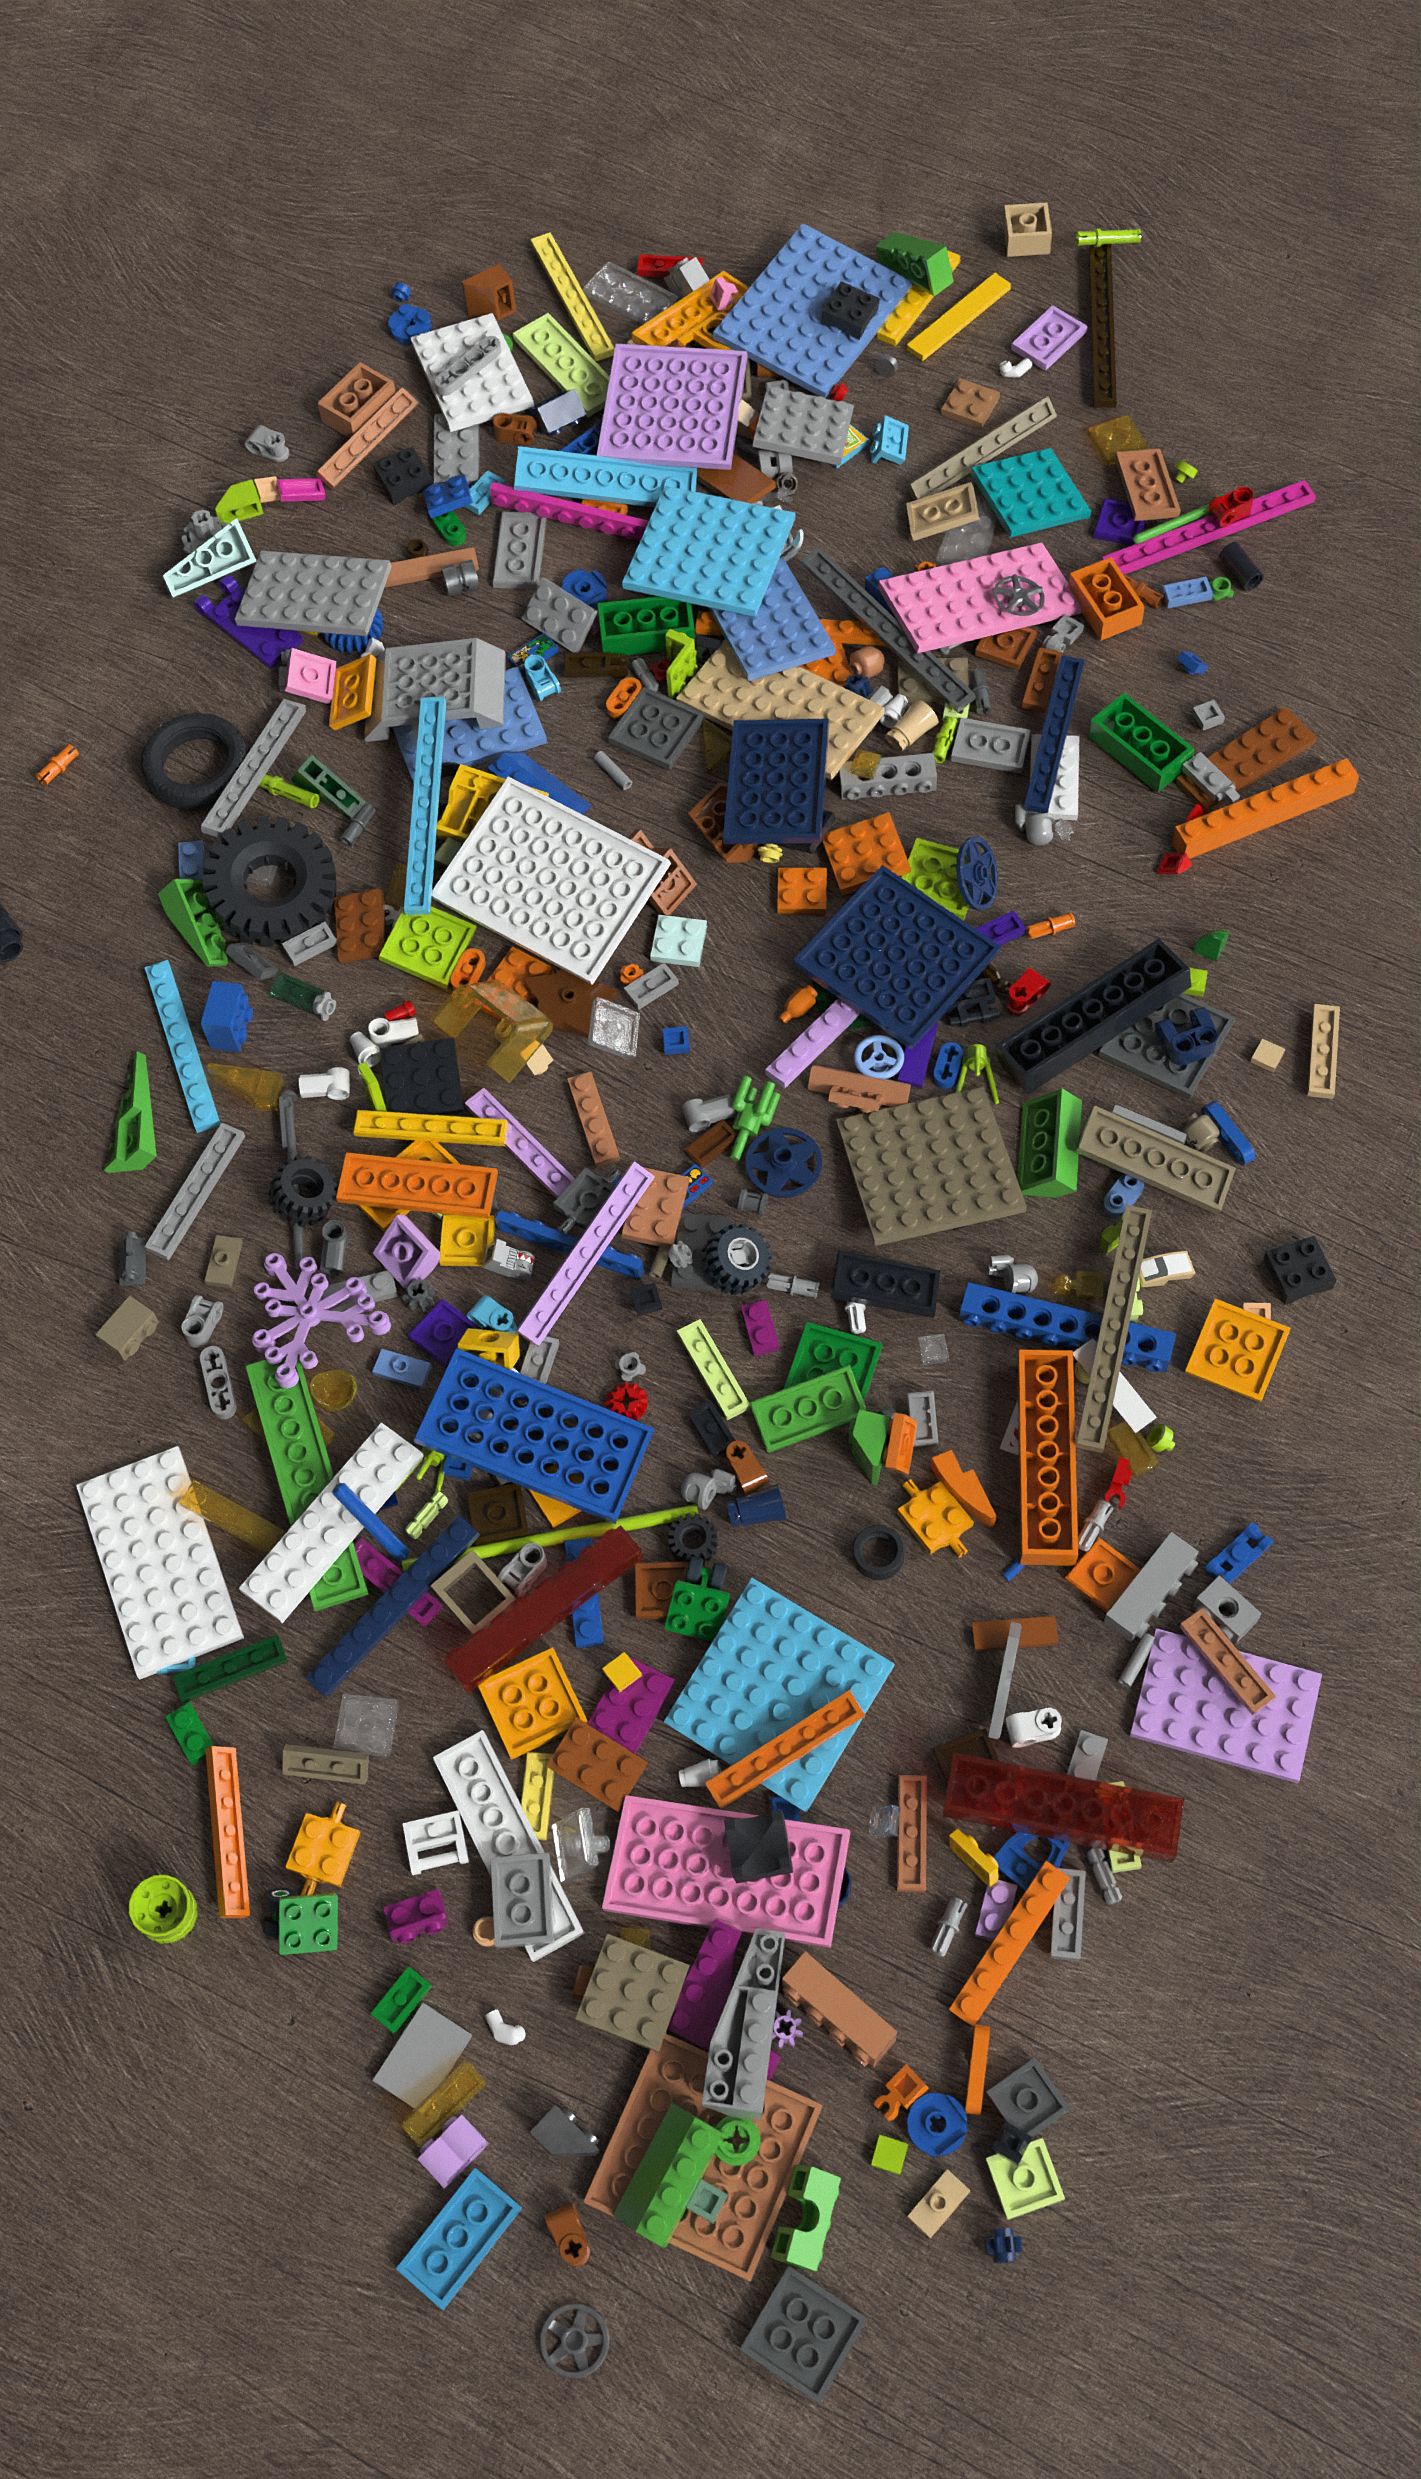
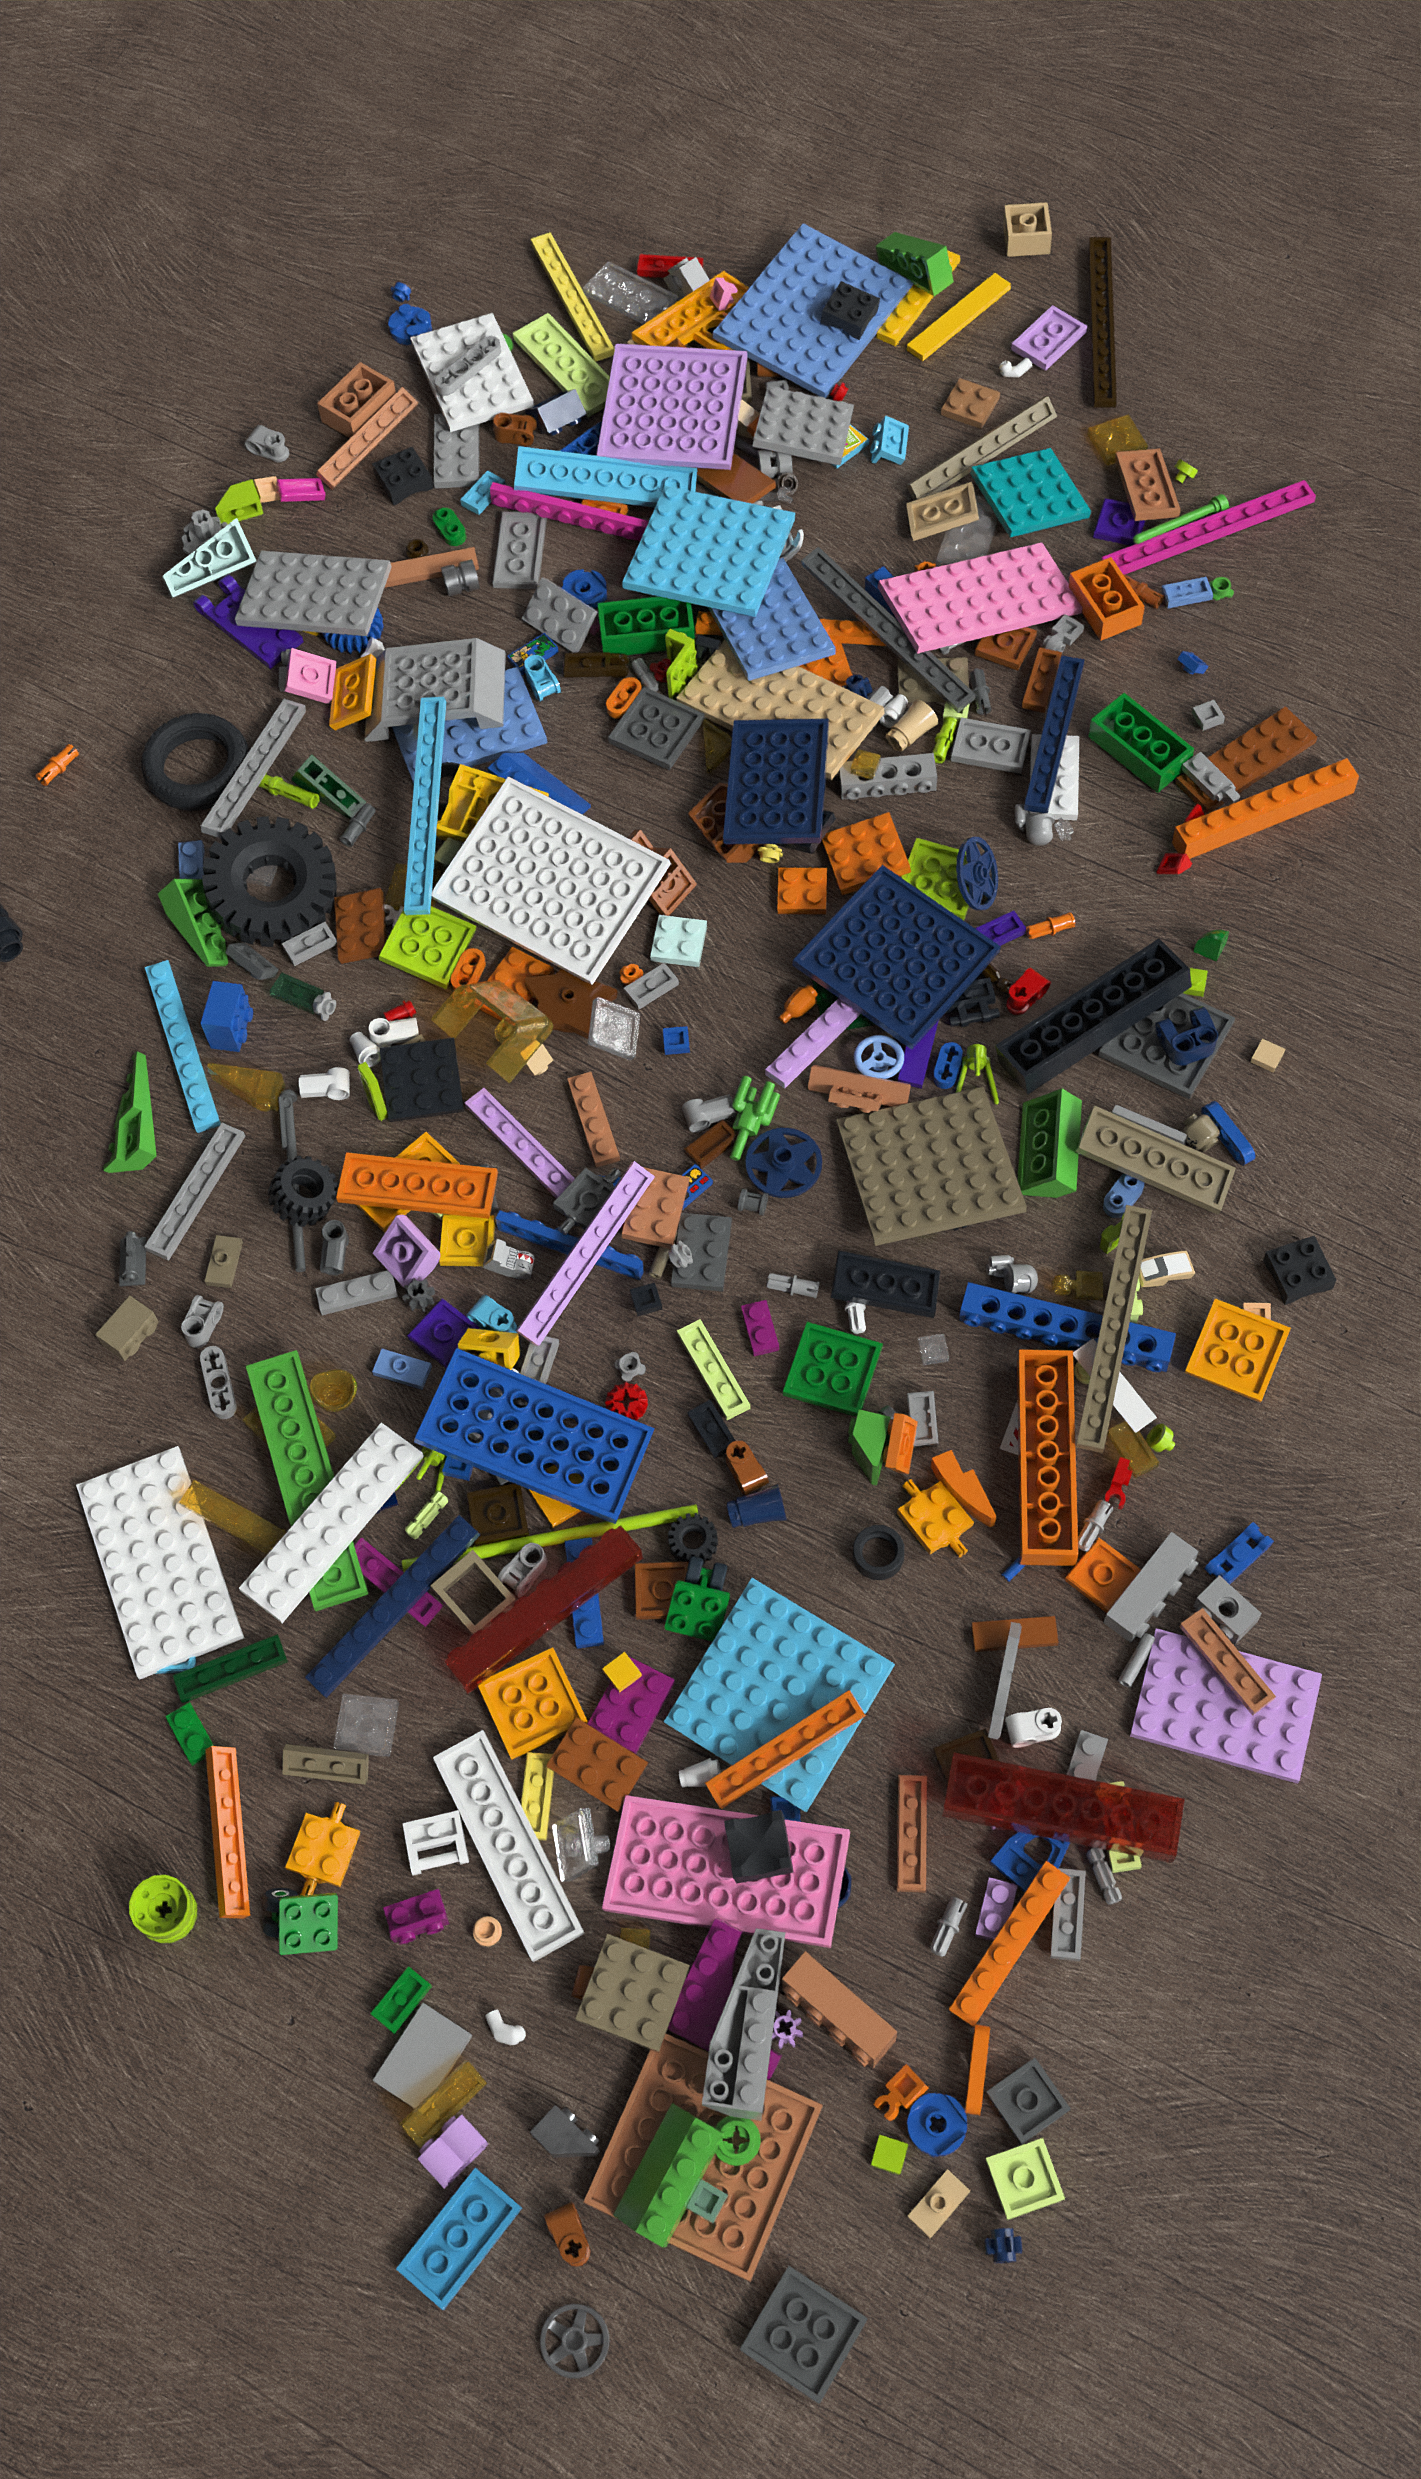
(309, 1314): lavender plant -> none
(370, 1521): blue axle -> none
(430, 1128): yellow tile -> none
(447, 496): blue plate -> none
(489, 293): dark orange slope -> none
(522, 1900): light grey plate -> none
(613, 770): light grey piece -> none
(702, 1489): light grey piece -> none
(736, 1259): black wheel -> none
(808, 1408): bright green tile -> none
(817, 2194): arch -> none
(866, 662): nougat head -> none
(884, 1821): clear plate -> none
(886, 365): flat silver tile -> none
(967, 1850): yellow plate -> none
(1011, 2143): black tile -> none
(1018, 595): flat silver wheel -> none
(1100, 237): lime pin -> none
(1232, 506): red piece -> none
(1241, 566): black pin -> none
(1323, 1051): tan plate -> none

